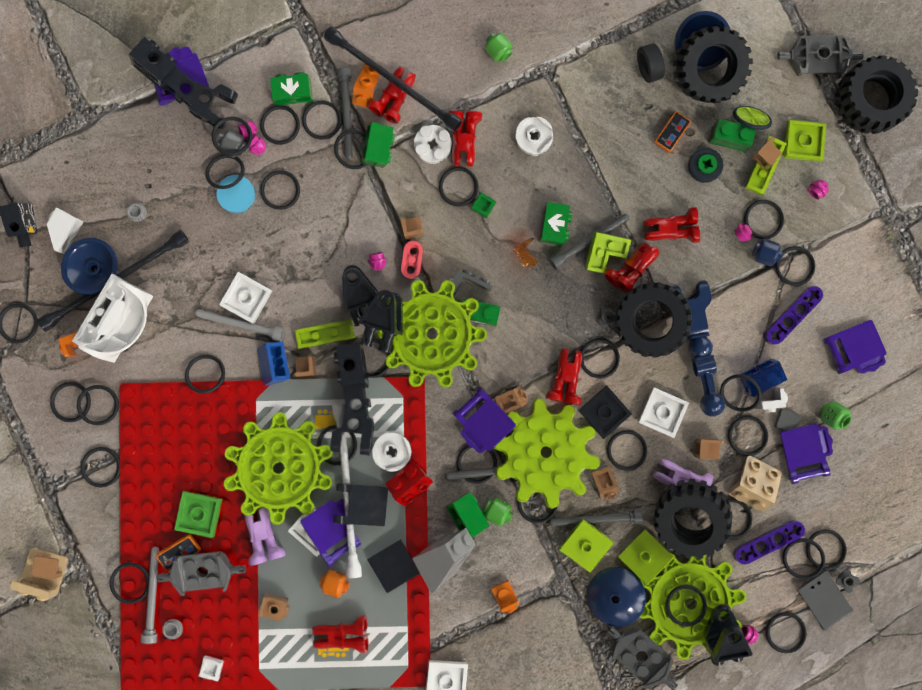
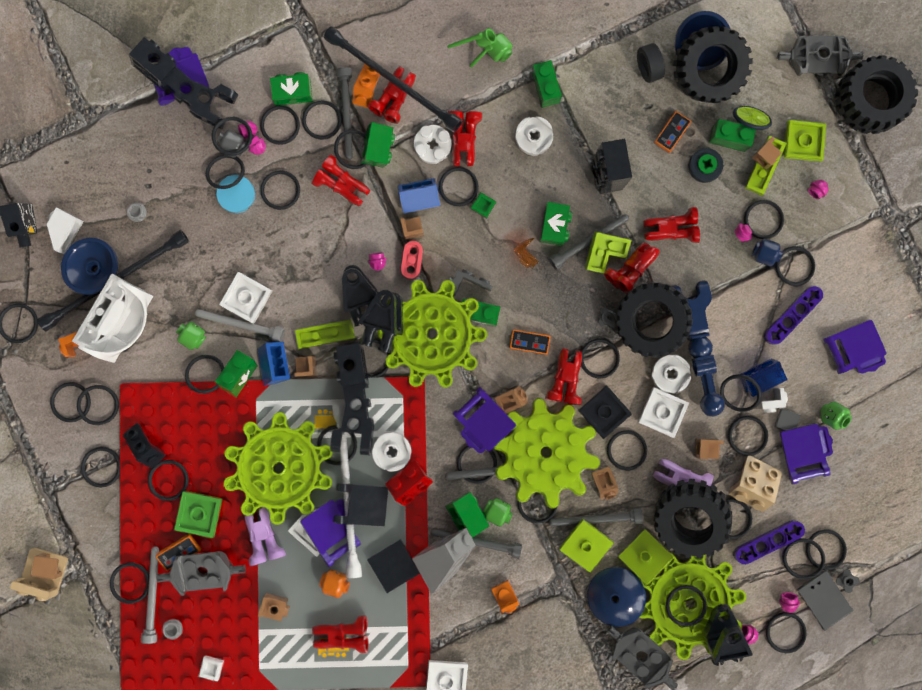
(141, 446): none -> black bracket
(186, 481): none -> black tyre
(190, 335): none -> bright green head
(236, 373): none -> green brick
(344, 185): none -> red piece
(419, 195): none -> brick
(483, 39): none -> bright green plant
(512, 549): none -> dark grey piece
(530, 342): none -> tile
(546, 84): none -> green brick
(612, 166): none -> black brick
(682, 373): none -> white plate
(789, 602): none -> dark pink plate

